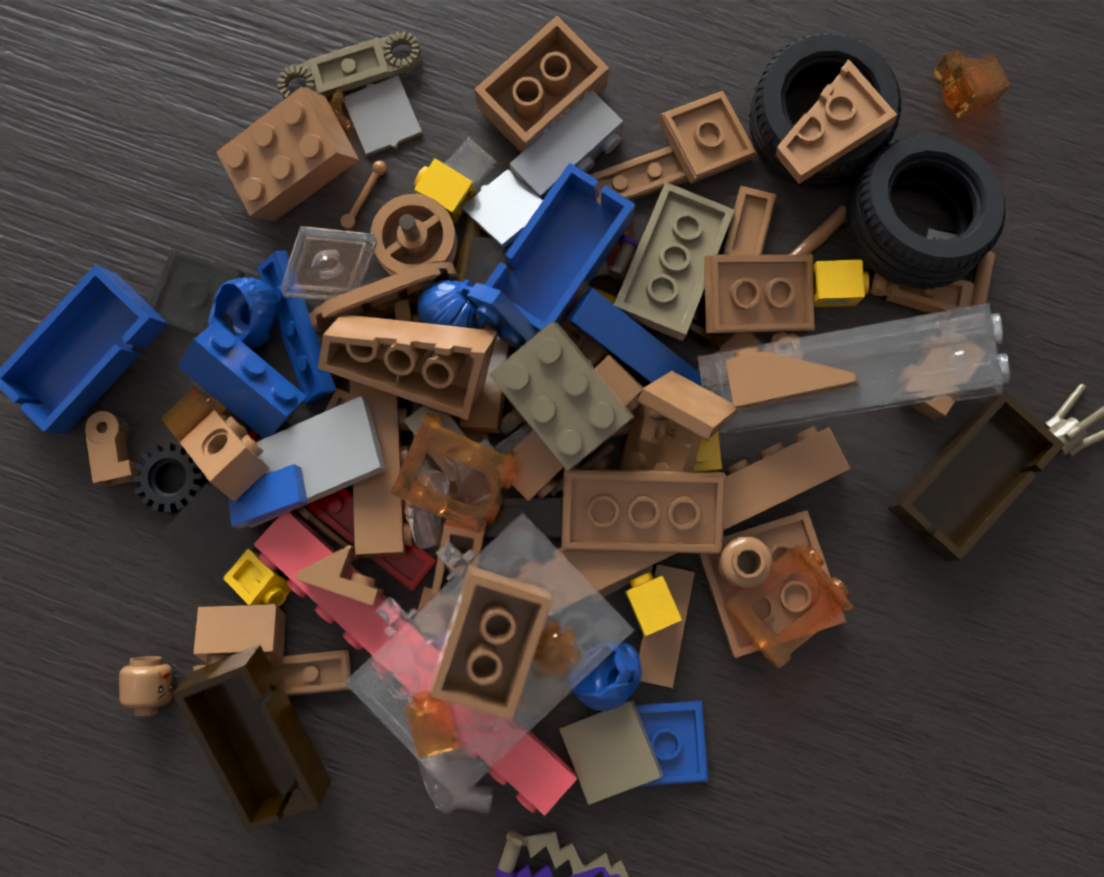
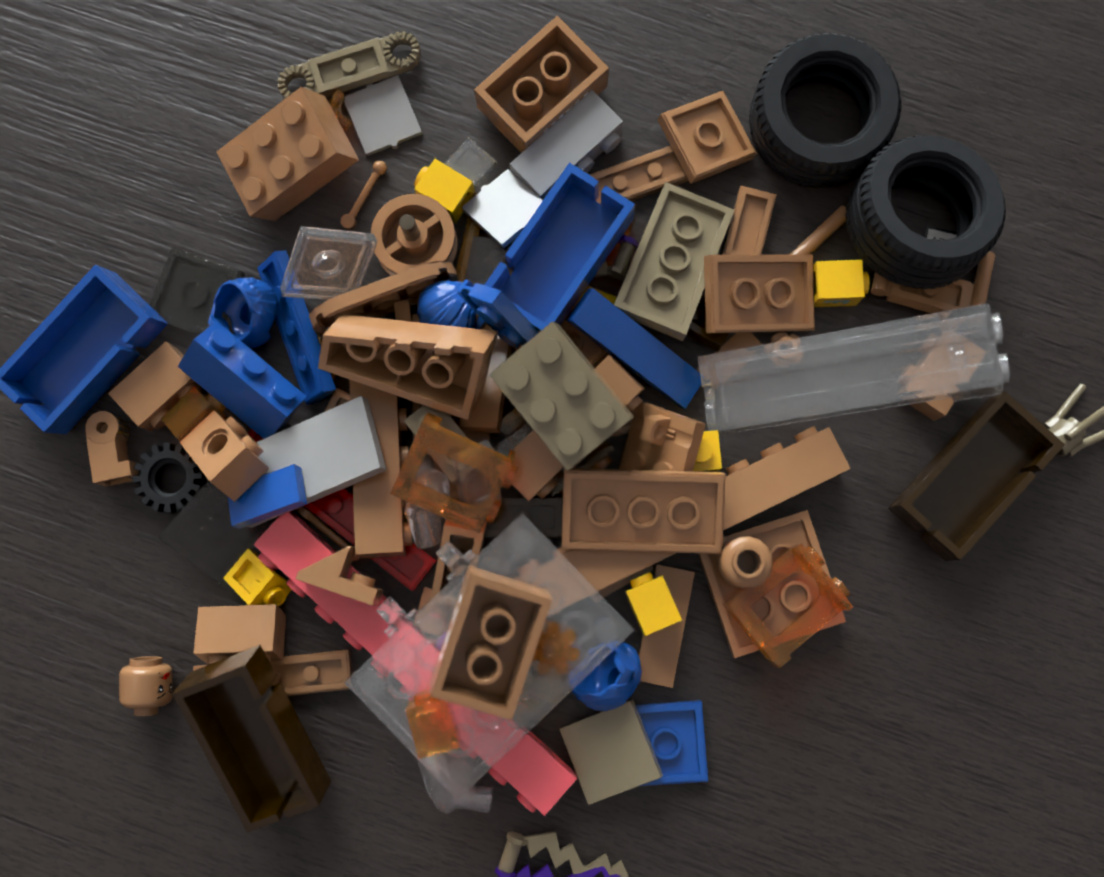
(153, 388): none -> medium nougat brick
(688, 404): medium nougat tile -> none
(771, 378): medium nougat slope -> none
(836, 124): medium nougat wing -> none
(970, 82): clear orange brick -> none

